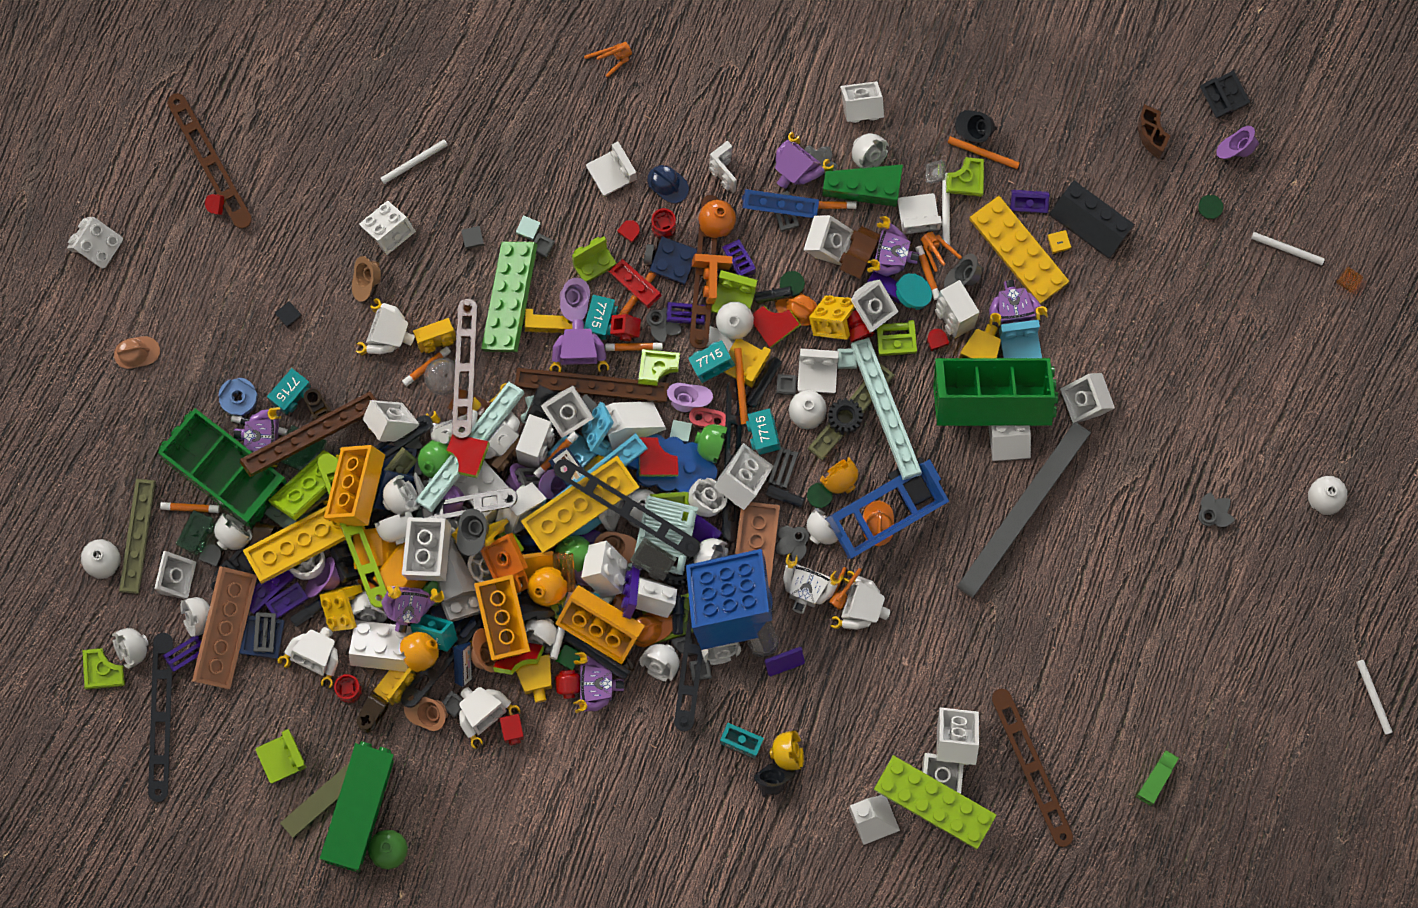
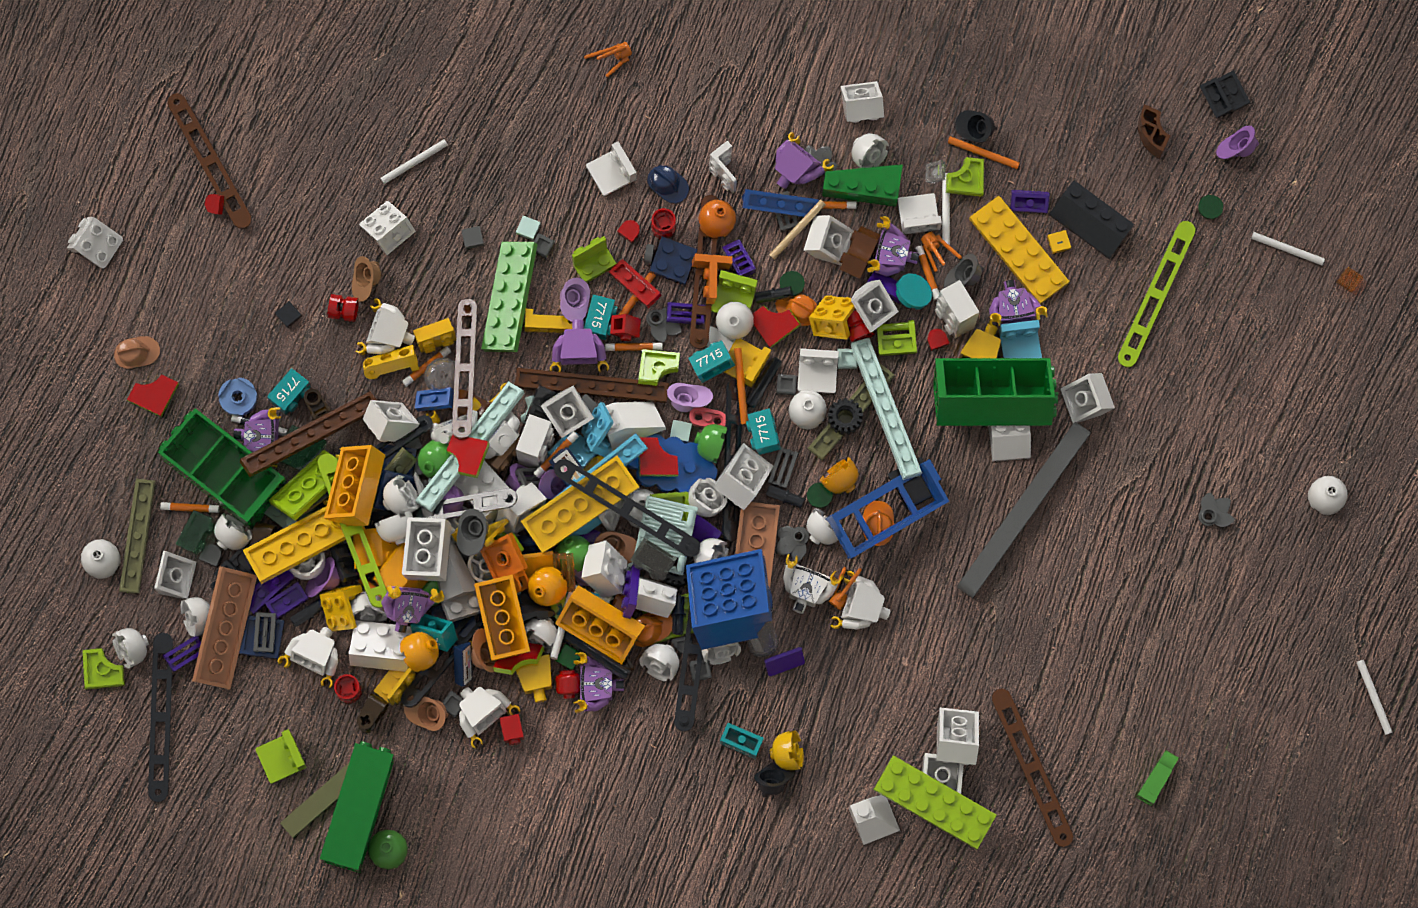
(154, 396): none -> red tile
(349, 311): none -> red wheel
(390, 362): none -> yellow leg
(434, 400): none -> blue plate
(797, 229): none -> tan bar
(1184, 232): none -> lime piece

